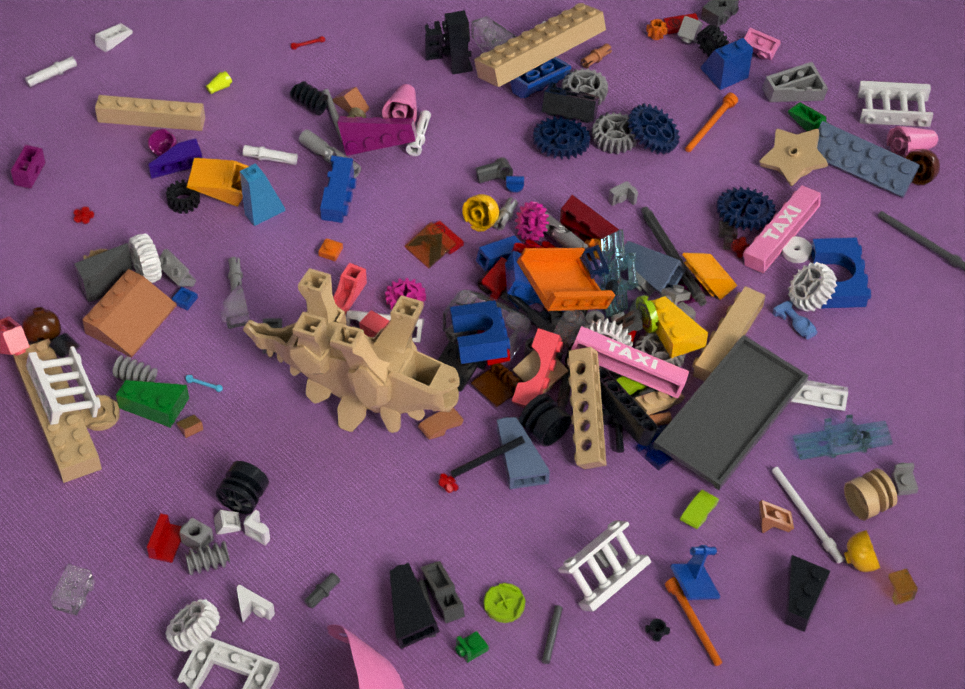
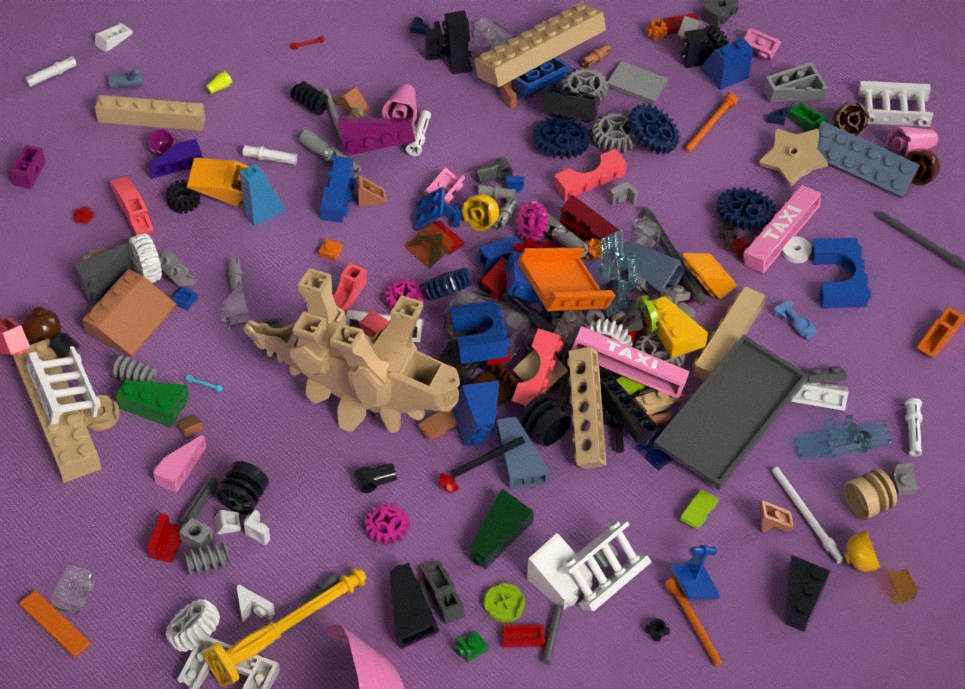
(54, 624): none -> orange tile
(127, 80): none -> sand blue piece
(132, 205): none -> coral slope
(177, 465): none -> bright pink slope
(199, 500): none -> dark grey axle
(224, 662): none -> yellow piece
(369, 192): none -> nougat slope
(369, 479): none -> black piece
(385, 524): none -> dark pink gear
(418, 26): none -> dark blue tile
(433, 207): none -> blue plate
(447, 284): none -> dark blue gear
(449, 182): none -> bright pink bracket
(476, 411): none -> blue slope
(497, 192): none -> light grey pin
(502, 526): none -> dark green slope
(508, 95): none -> nougat slope
(523, 636): none -> red tile
(545, 576): none -> white slope
(575, 183): none -> coral arch
(598, 271): dark blue tile -> none
(637, 82): none -> light grey tile
(646, 233): none -> clear brick
(695, 48): none -> black brick
(777, 117): none -> dark blue tile
(816, 290): white gear -> none
(834, 373): none -> dark grey plate
(852, 118): none -> reddish brown cylinder
(913, 420): none -> white pin
(941, 332): none -> orange slope

